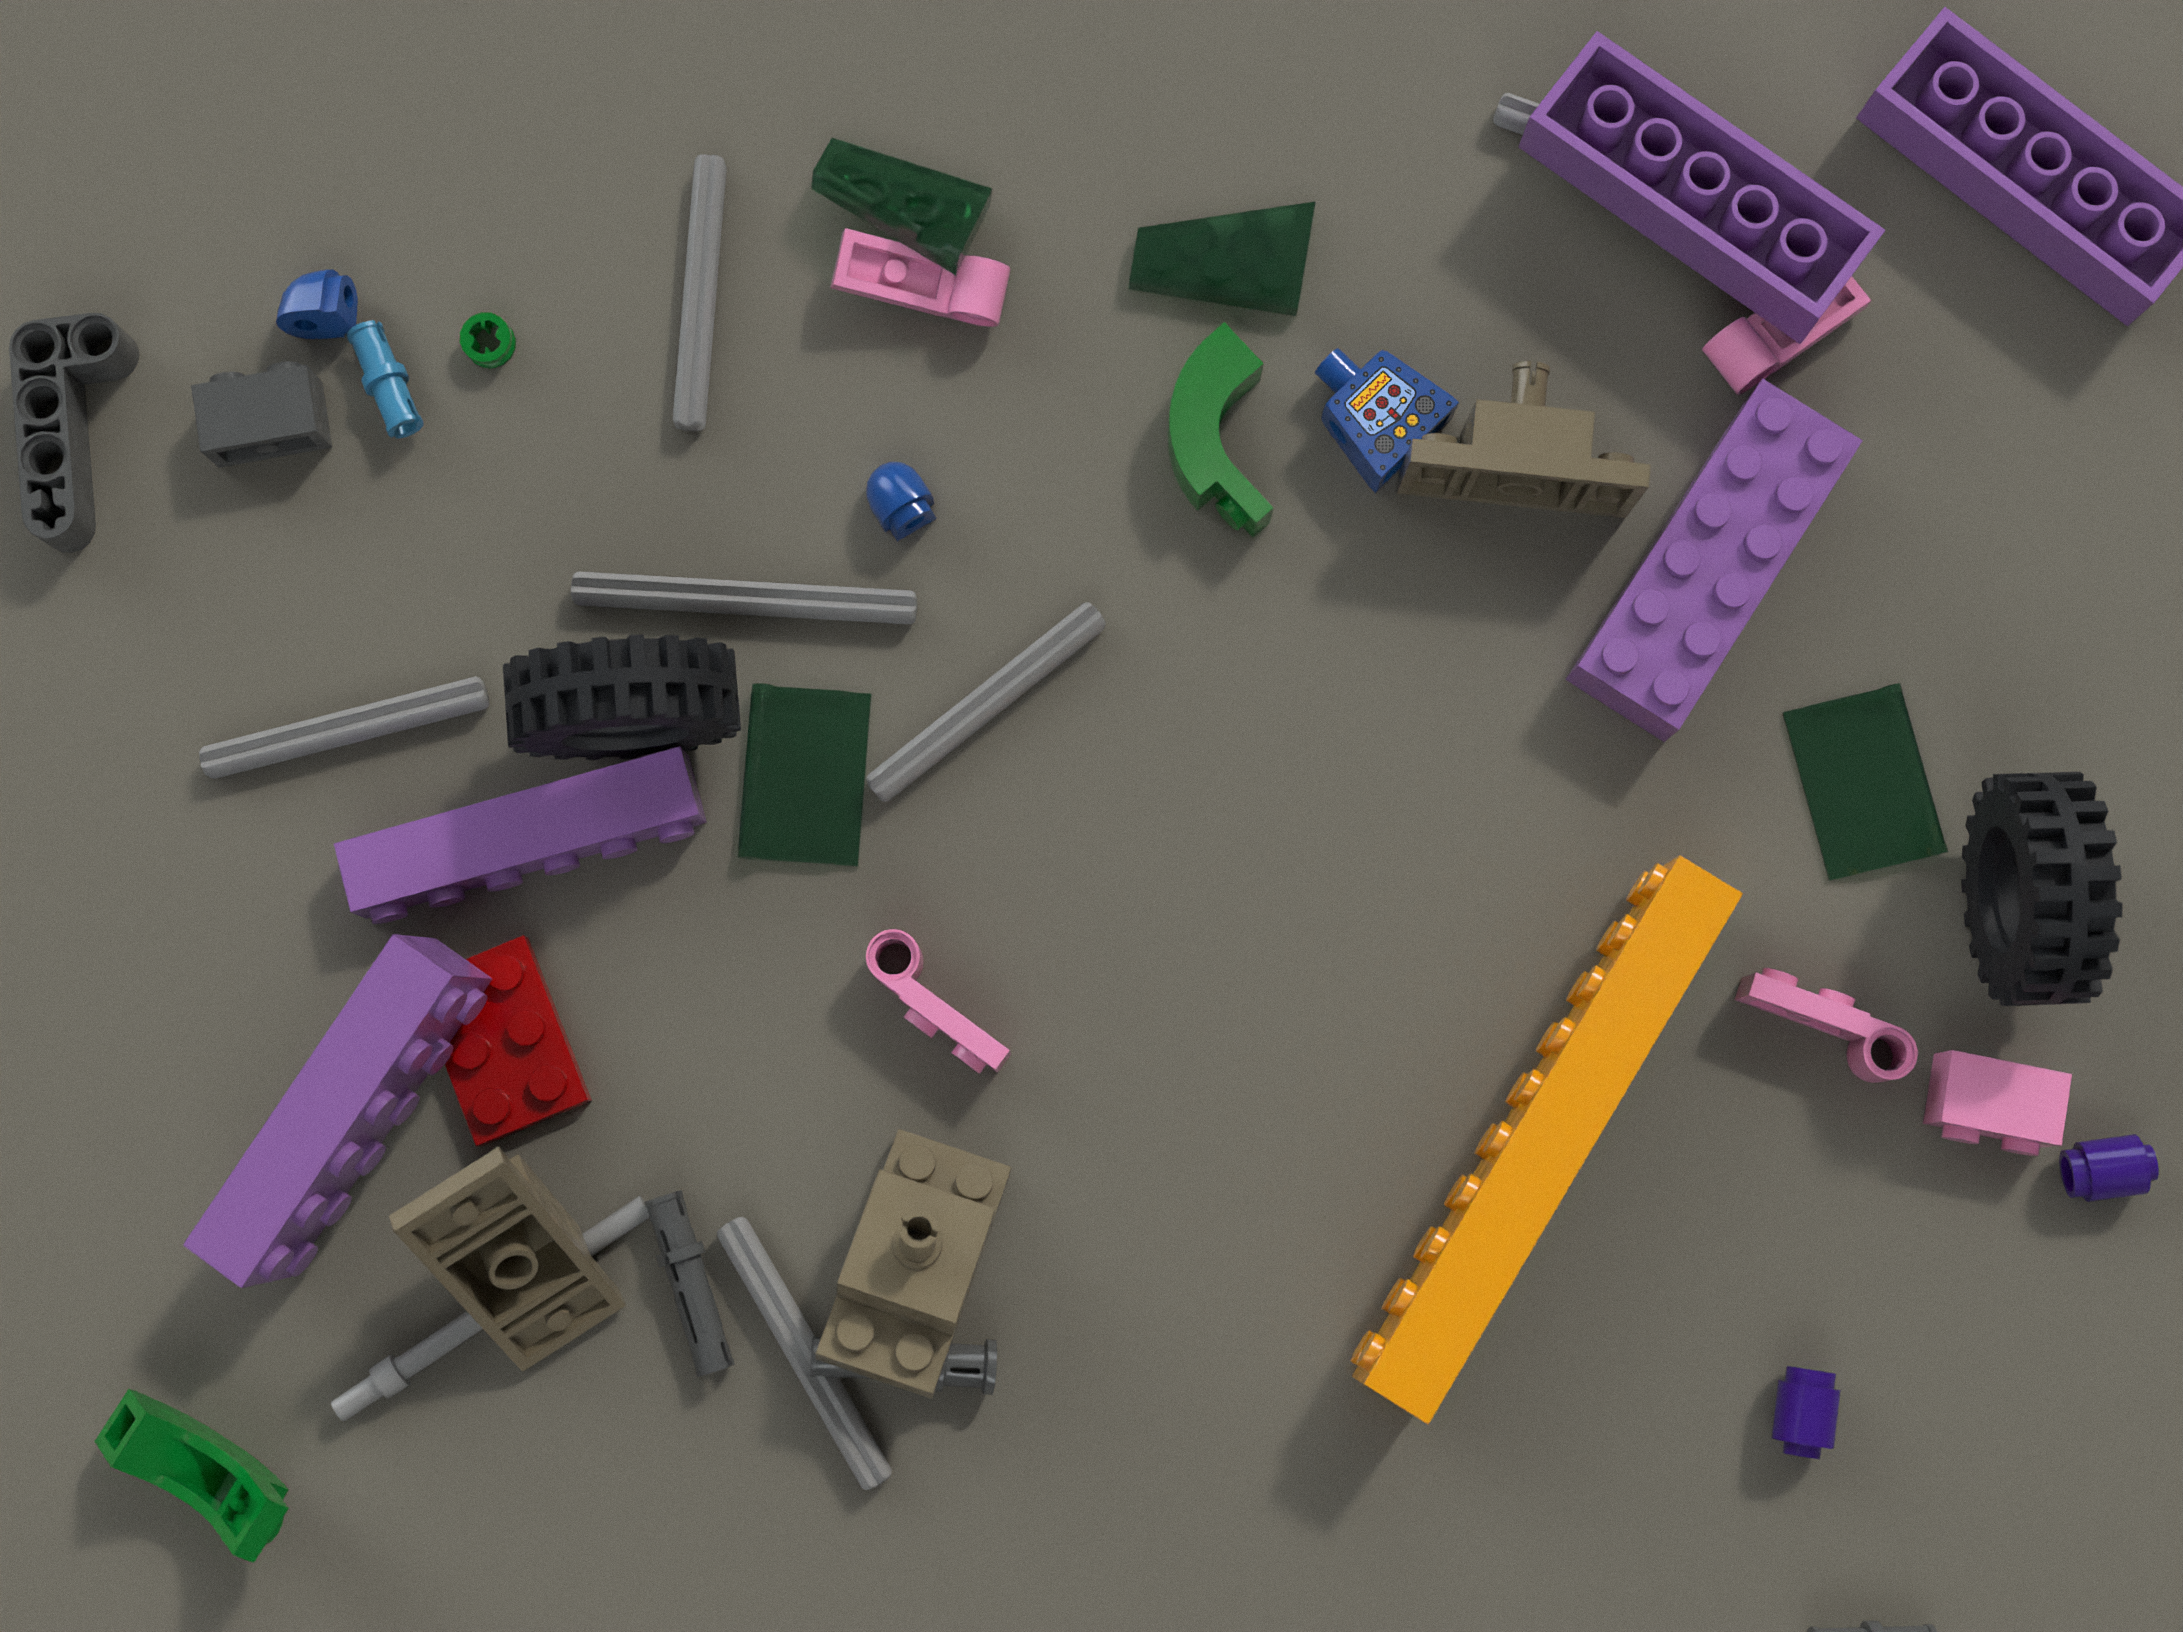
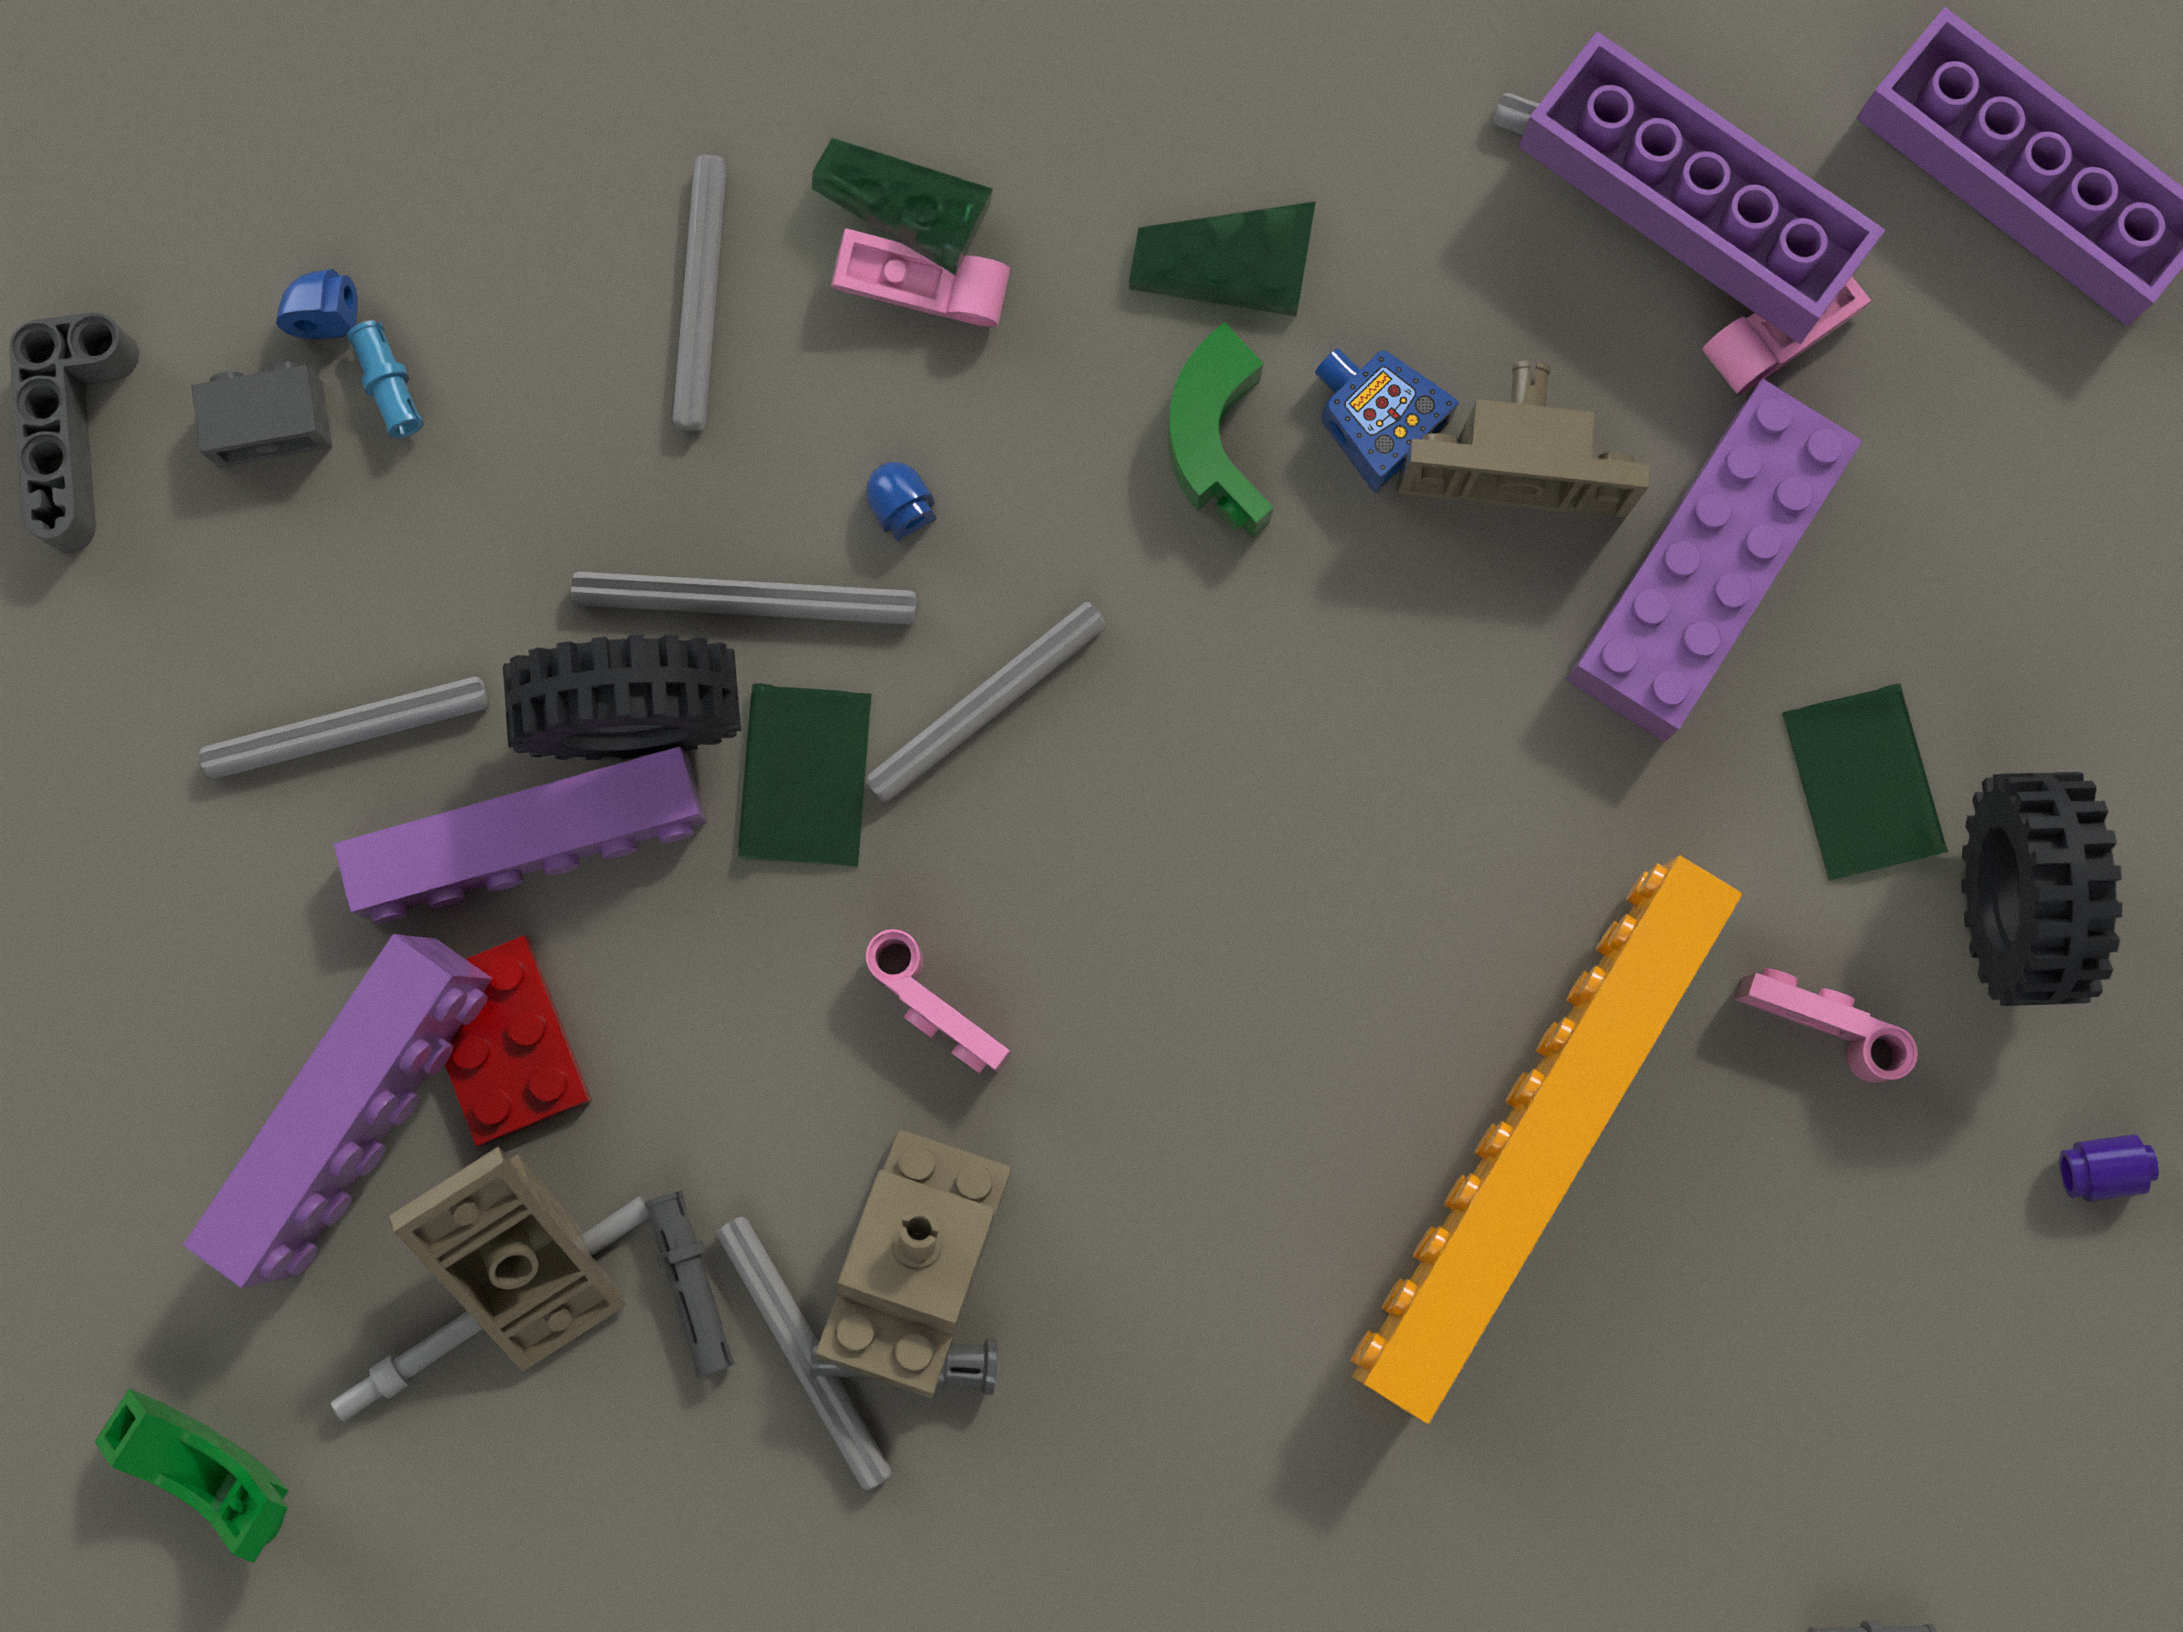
(471, 346): green bush -> none
(1806, 1412): dark purple brick -> none
(1997, 1100): bright pink brick -> none

